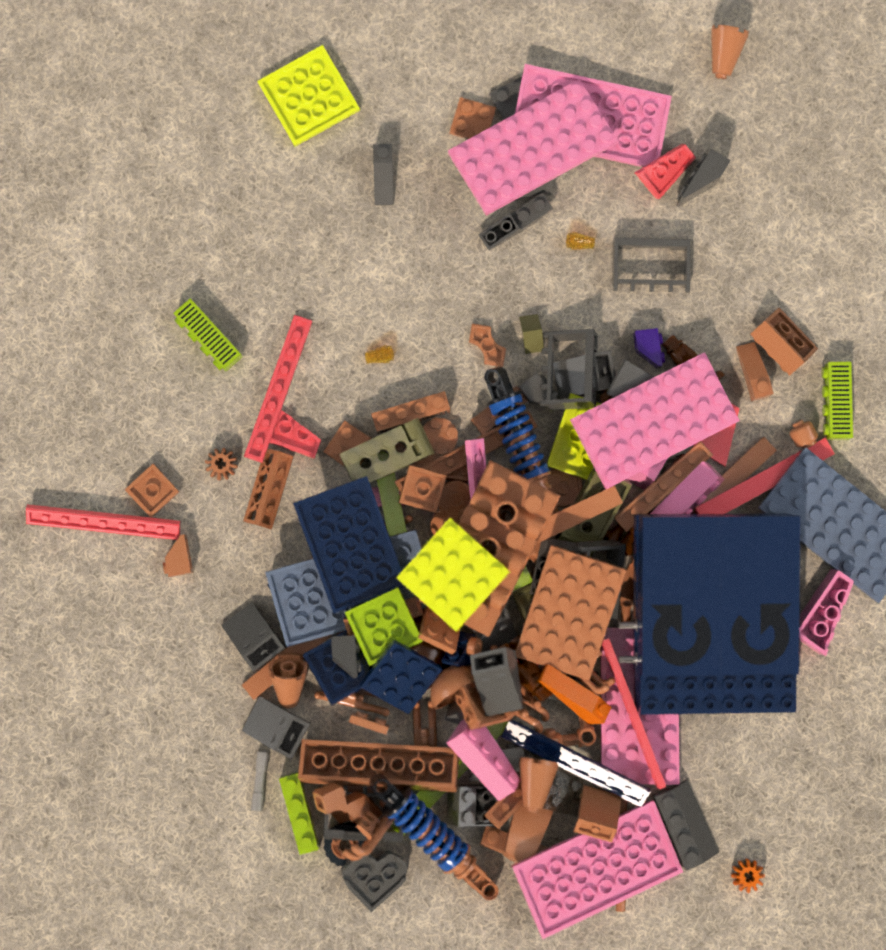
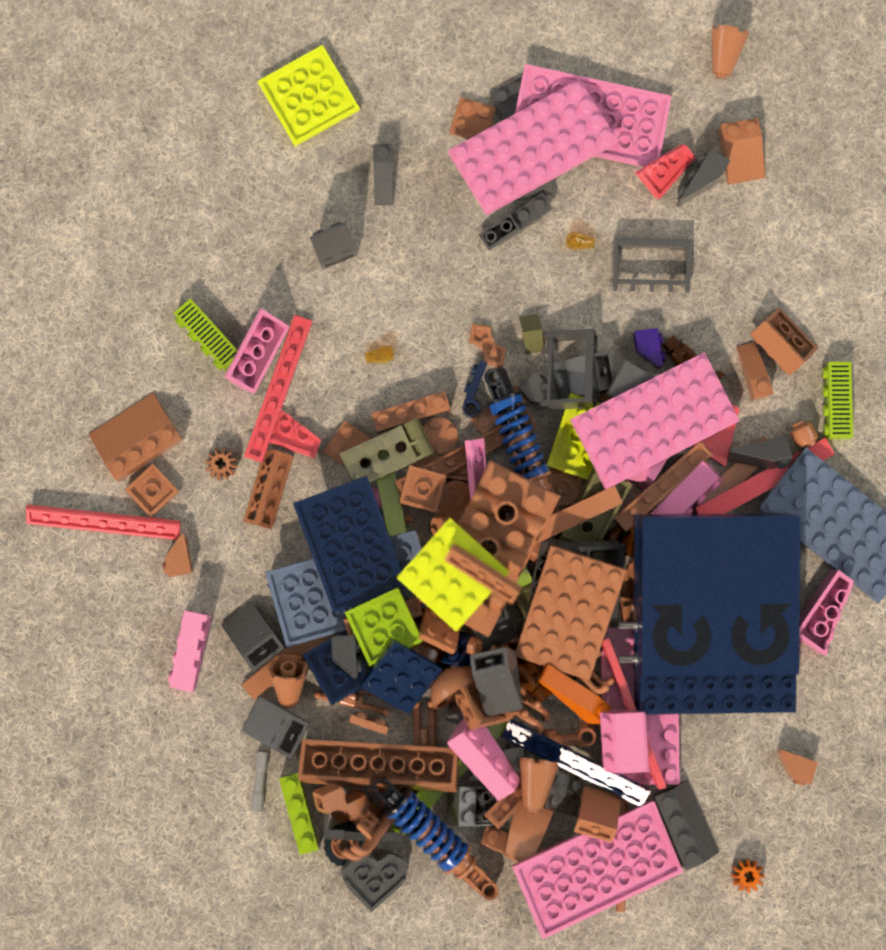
(135, 437): none -> nougat slope
(190, 650): none -> bright pink wedge
(256, 351): none -> bright pink slope
(333, 245): none -> dark grey slope
(471, 388): none -> dark blue plate
(483, 573): none -> nougat plate
(624, 741): none -> bright pink slope
(744, 147): none -> nougat slope
(767, 453): none -> dark grey slope
(798, 767): none -> nougat slope

